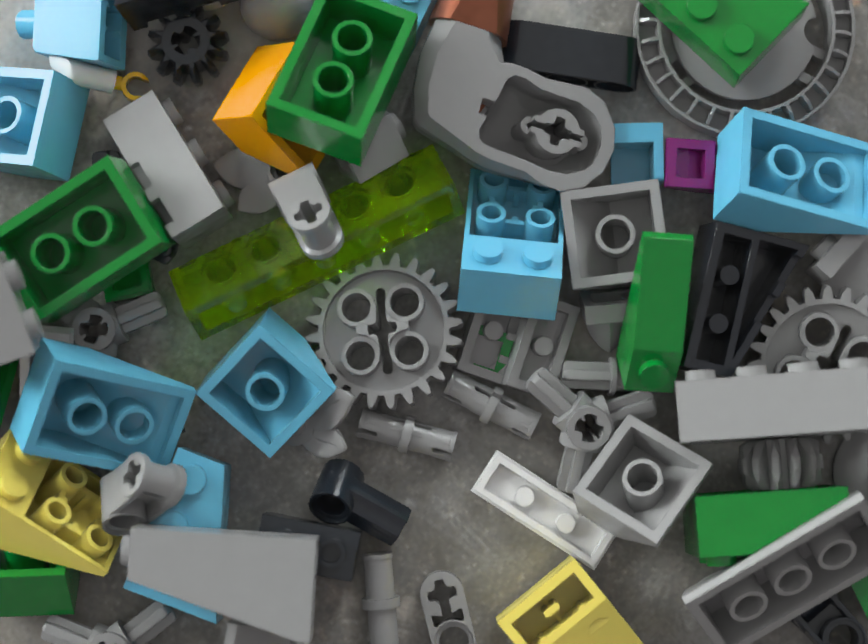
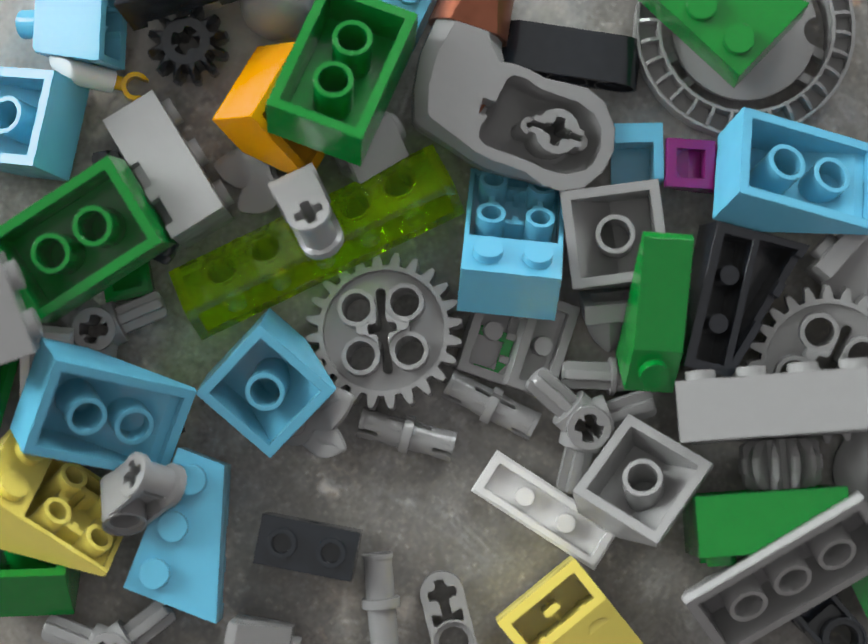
(236, 573): light grey slope -> none
(344, 497): black piece -> none

